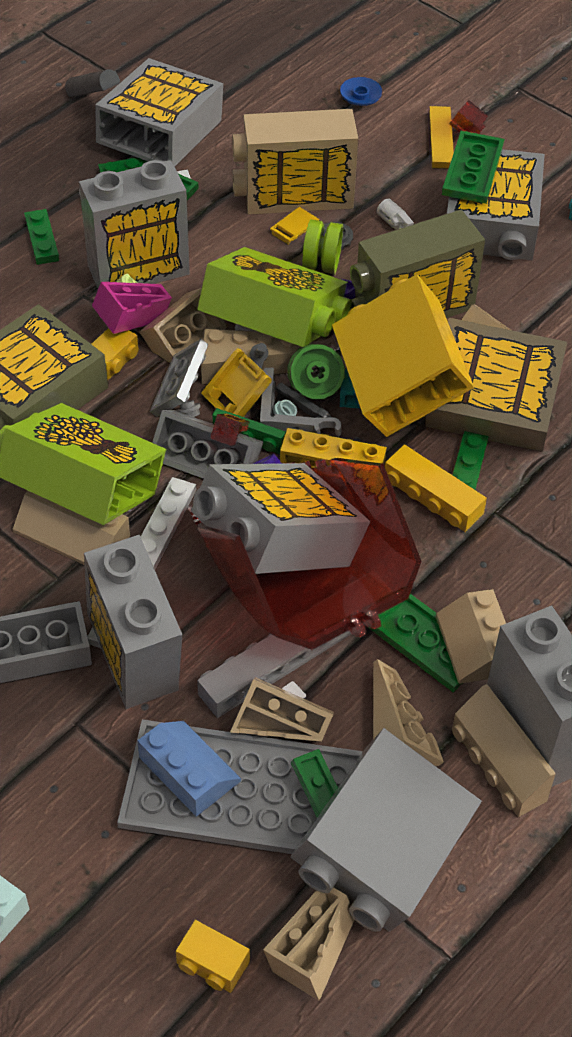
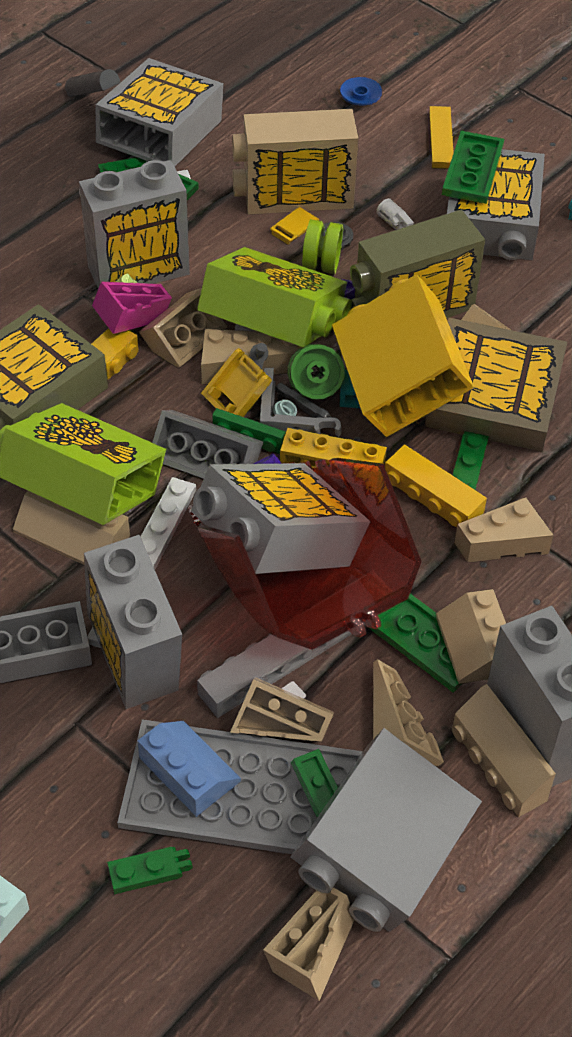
(41, 236): green plate -> none
(148, 869): none -> green hinge
(179, 378): light grey plate -> none
(190, 408): light grey plate -> none
(212, 957): yellow brick -> none
(227, 428): clear red bracket -> none
(469, 119): clear red brick -> none
(503, 532): none -> tan wedge

